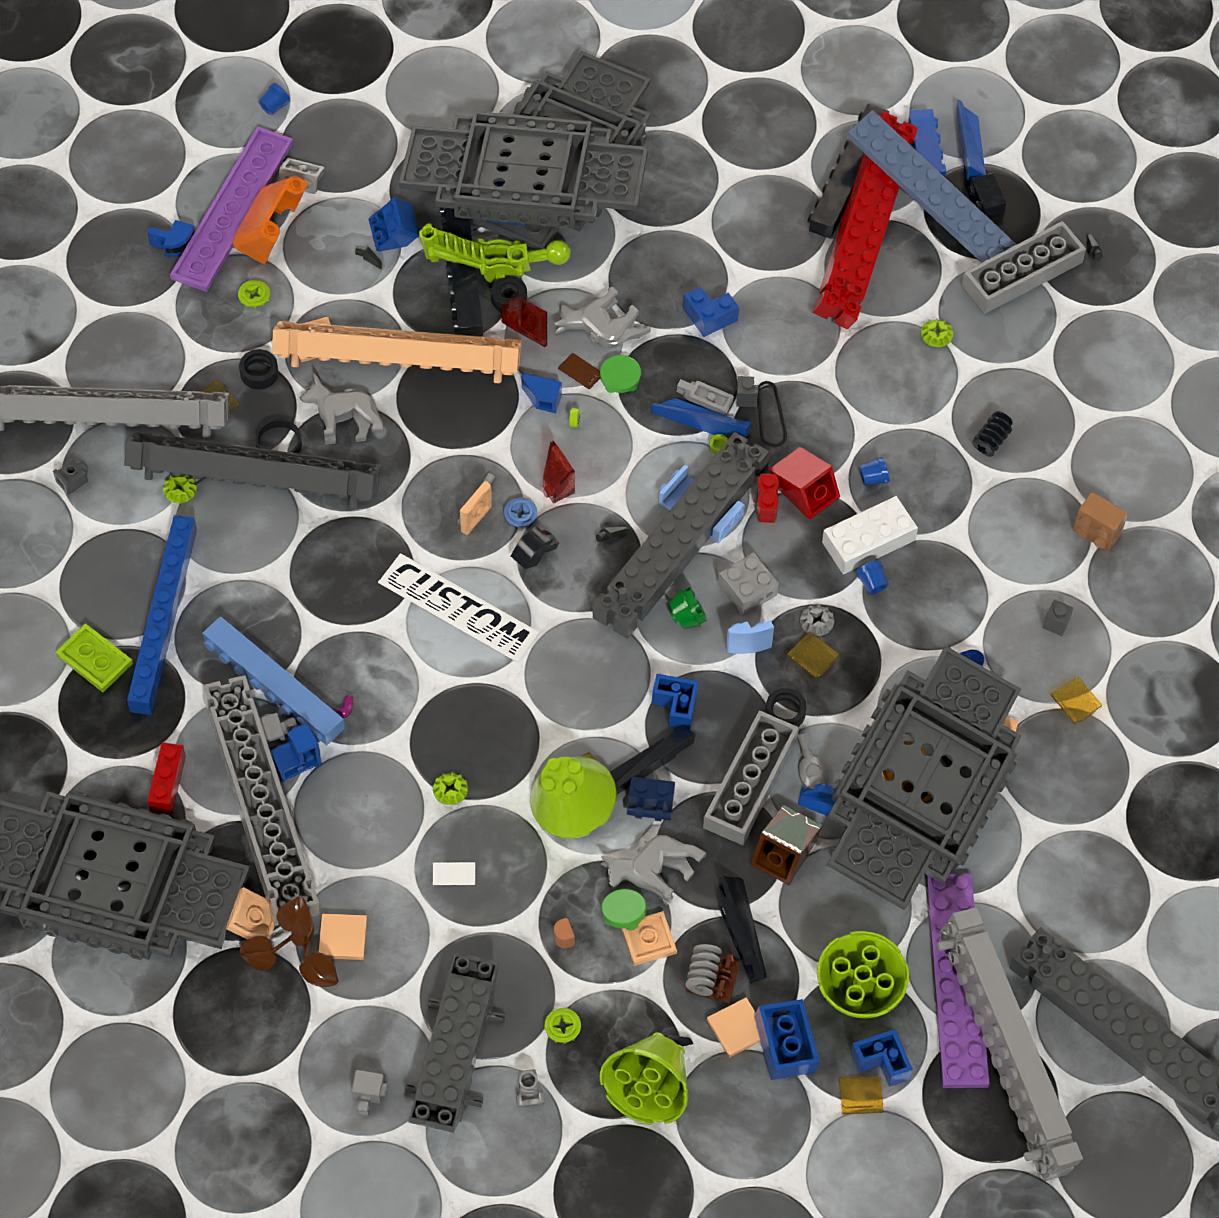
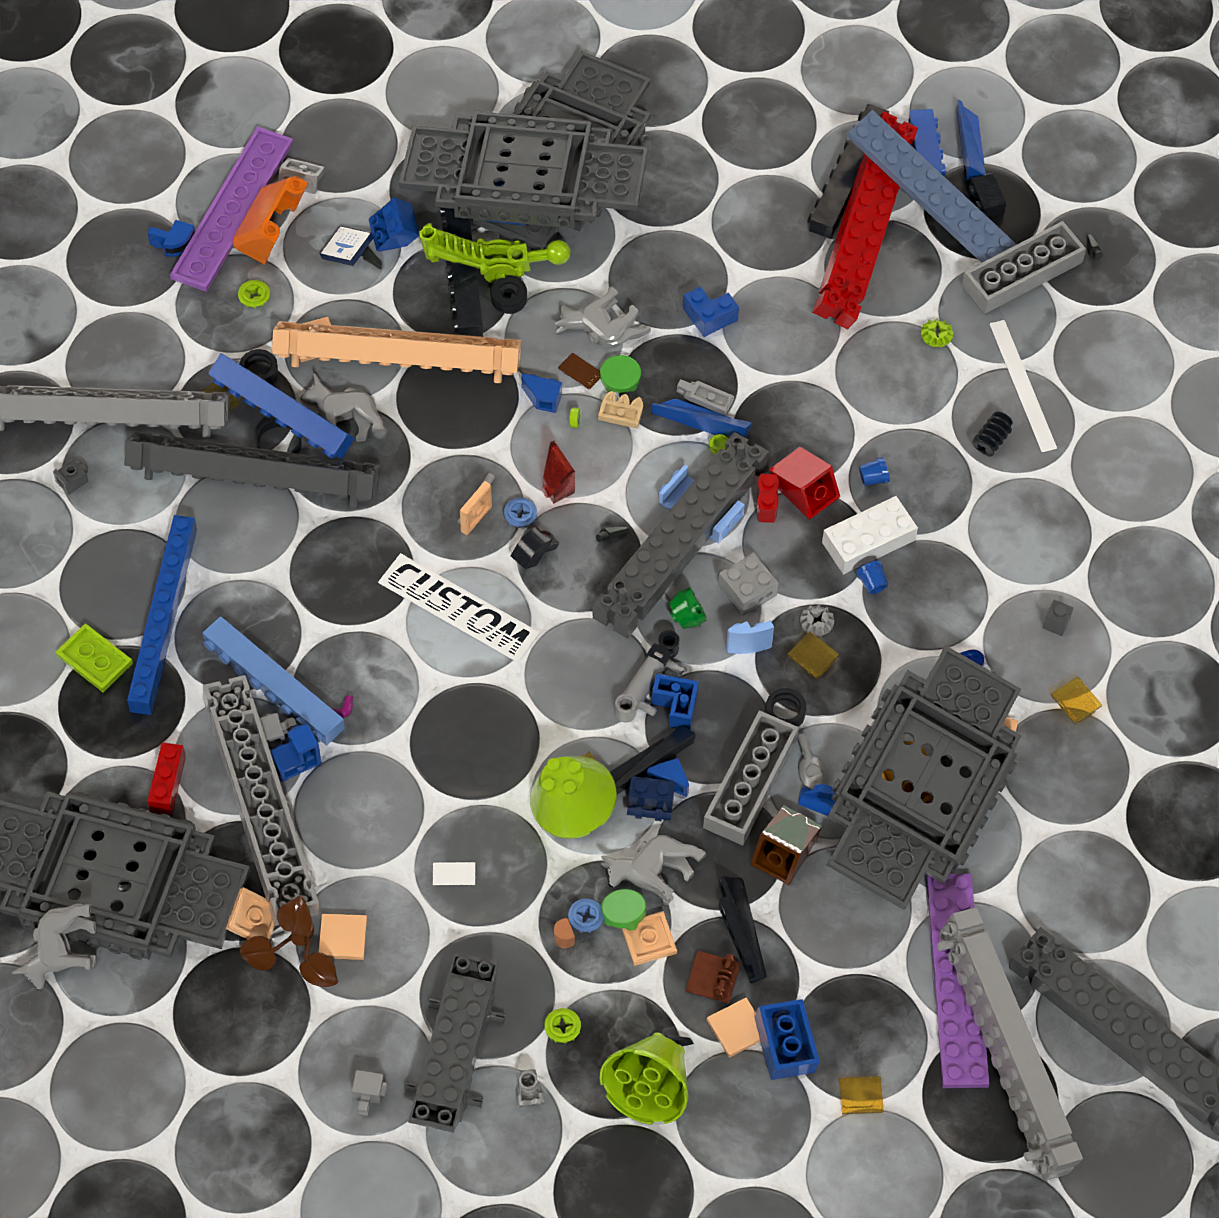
(53, 944): none -> light grey animal
(177, 495): lime gear -> none
(274, 99): blue piece -> none
(280, 405): none -> brick
(346, 245): none -> white tile
(450, 797): lime gear -> none
(526, 319): clear red slope -> none
(580, 908): none -> medium blue gear
(620, 411): none -> tan plate
(657, 662): none -> light grey piece
(673, 772): none -> blue slope
(701, 969): light grey piece -> none
(746, 392): dark grey brick -> none
(780, 411): black piece -> none
(863, 974): lime cone -> none
(883, 1051): blue brick -> none
(1023, 386): none -> white sticker
(1100, 522): medium nougat brick -> none

